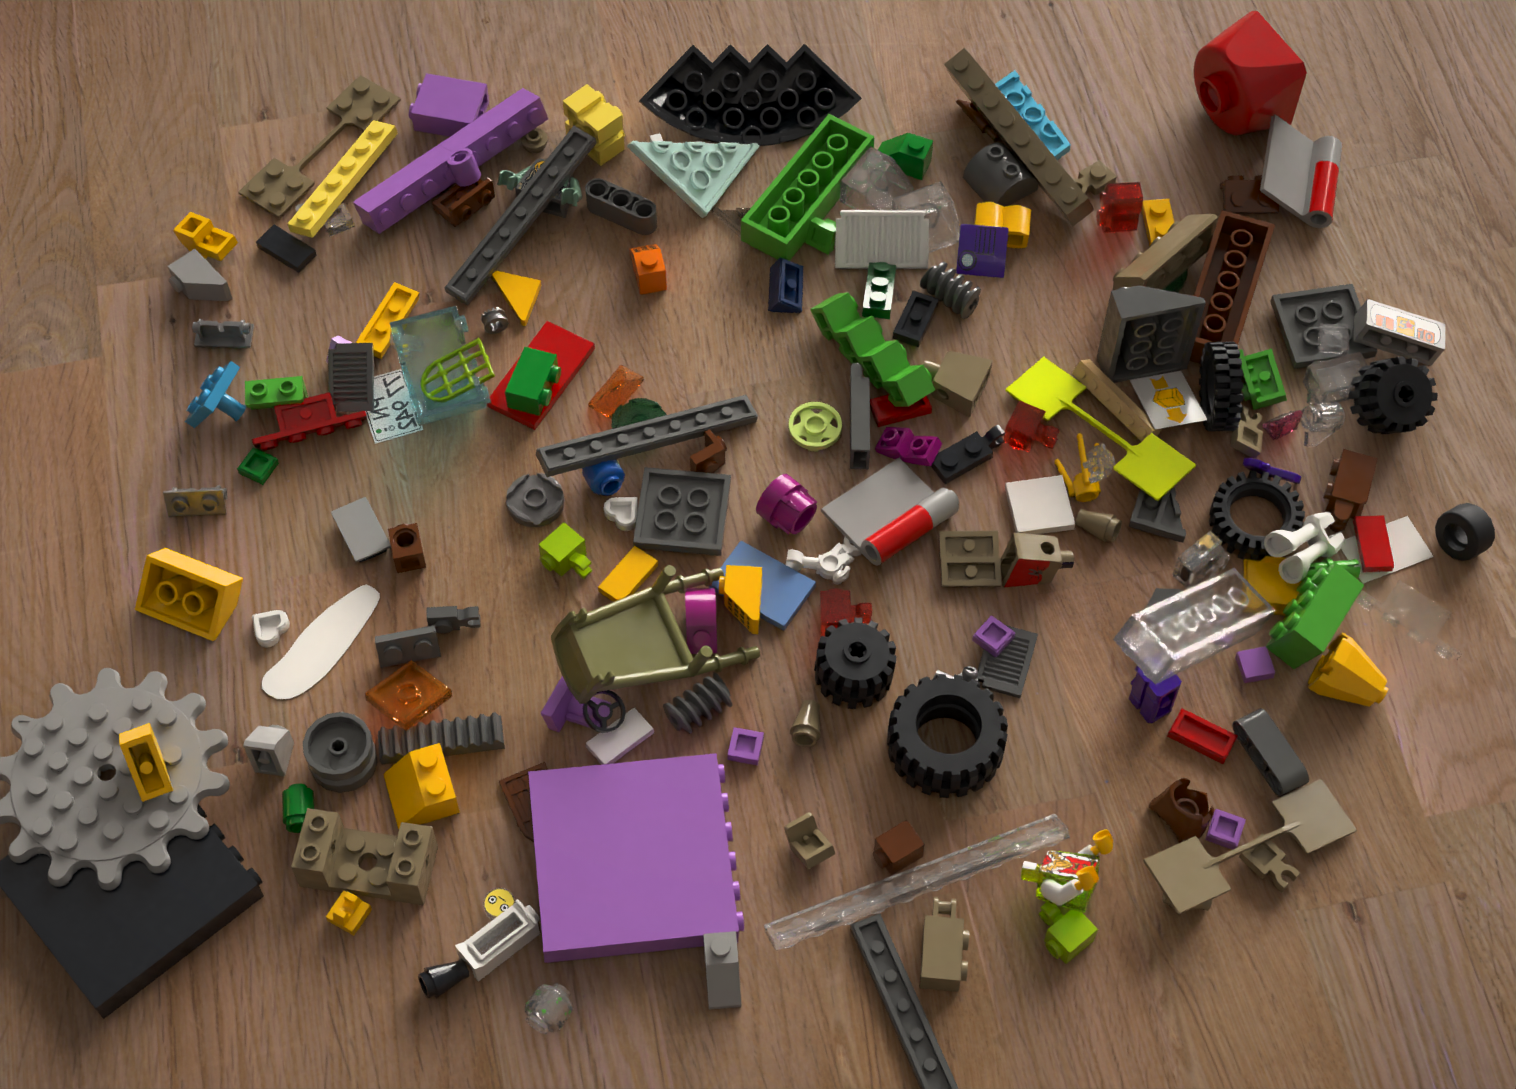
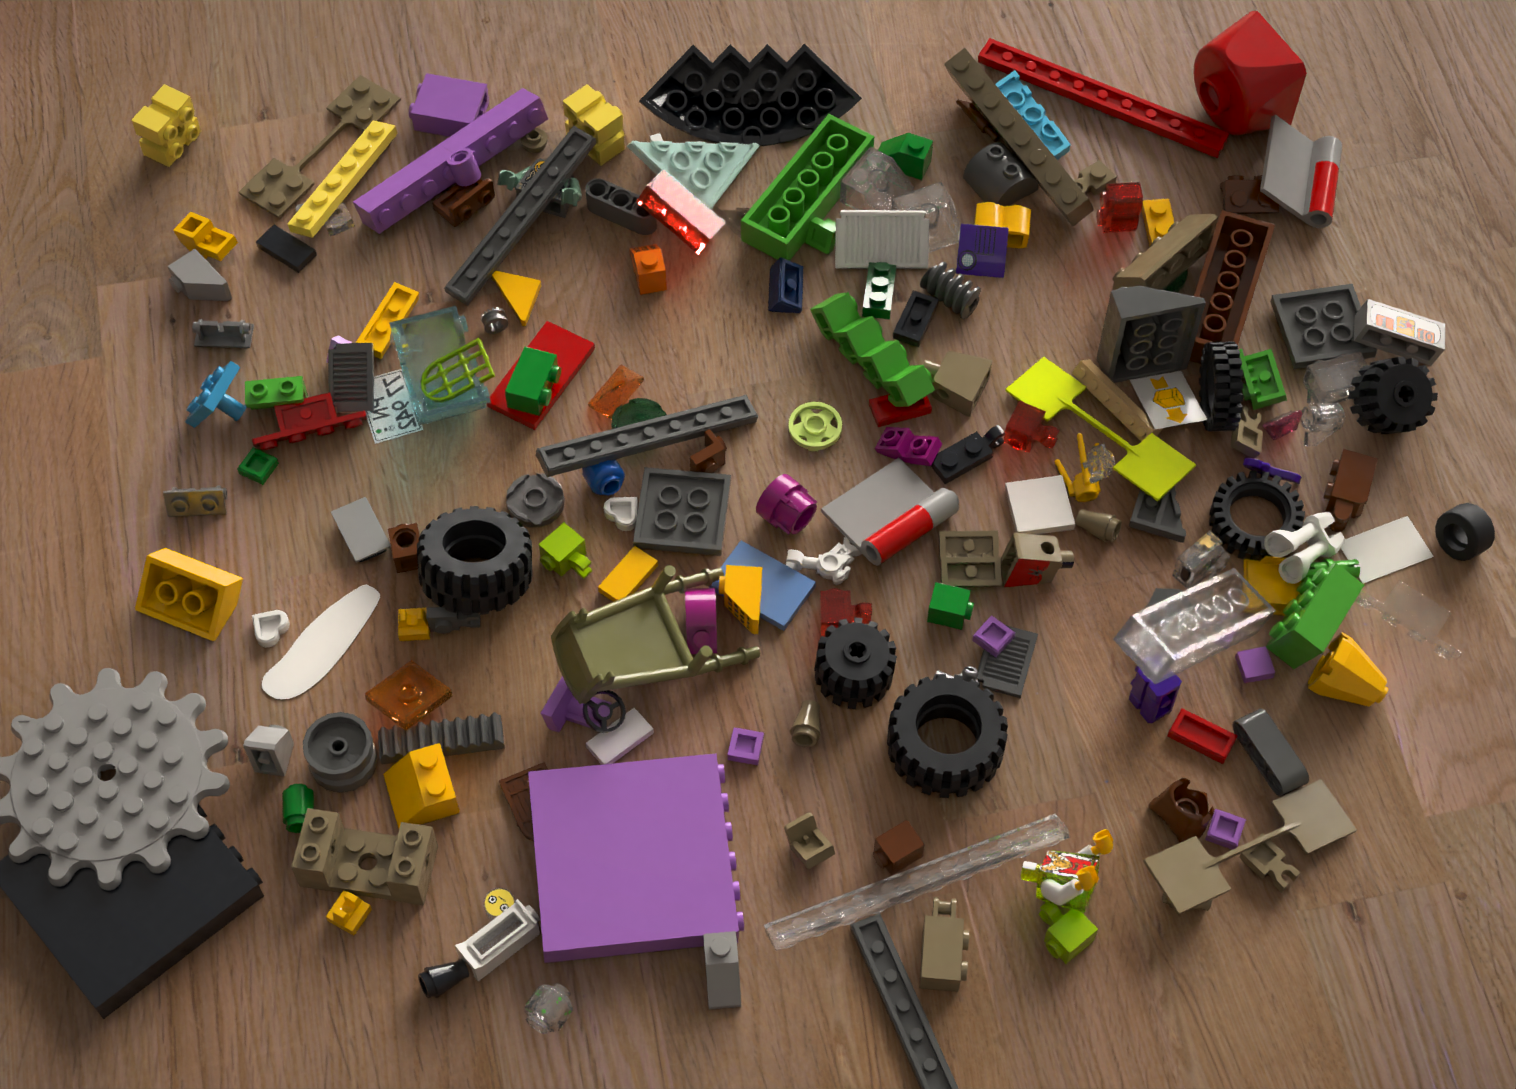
(145, 762): yellow slope -> none
(166, 125): none -> light yellow brick
(407, 646): dark grey plate -> none
(413, 624): none -> yellow tile
(476, 585): none -> black tyre
(680, 211): none -> clear red brick
(698, 703): dark grey piece -> none
(859, 419): dark grey hinge -> none
(950, 606): none -> green brick
(1104, 98): none -> red plate
(1333, 338): clear tile -> none
(1373, 543): red tile -> none

